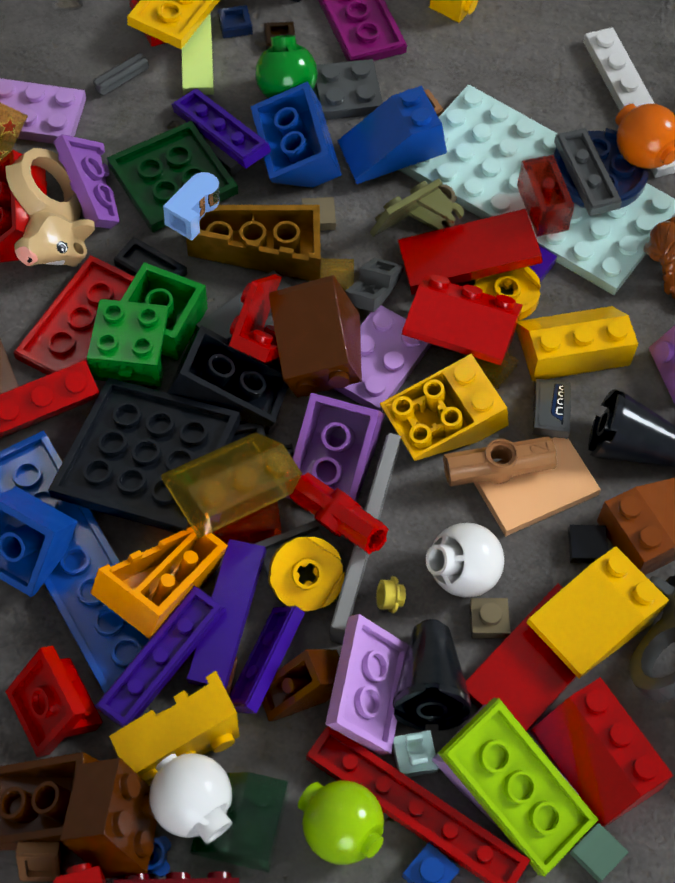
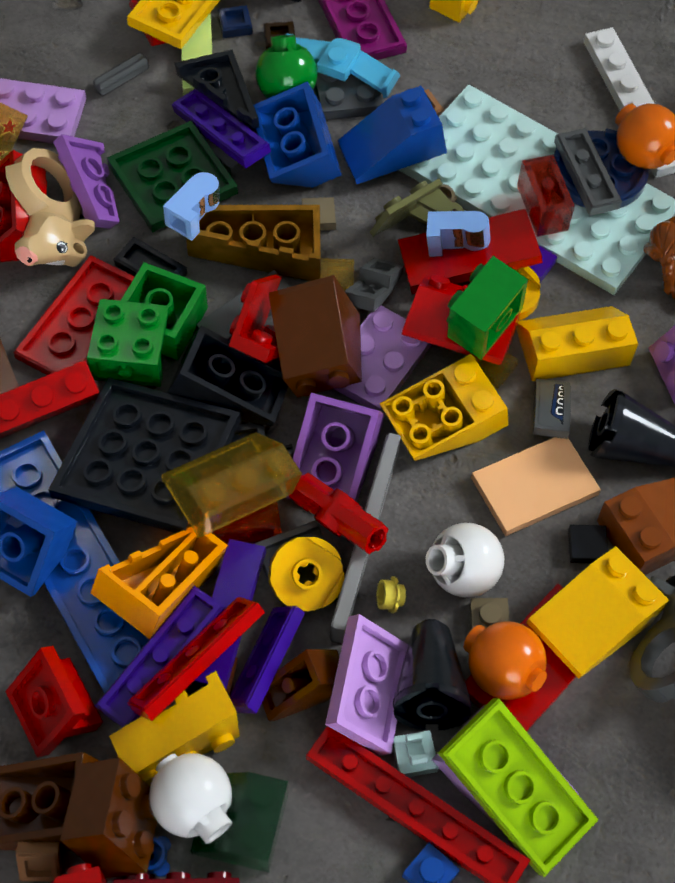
(195, 658): none -> red tile
(222, 82): none -> black wing
(341, 821): lime brick -> none
(344, 58): none -> medium azure plate
(457, 231): none -> light blue leg
(478, 463): medium nougat piece -> none
(486, 306): none -> green brick
(506, 659): none -> orange brick
(599, 852): sand green tile -> none
(601, 752): red slope -> none

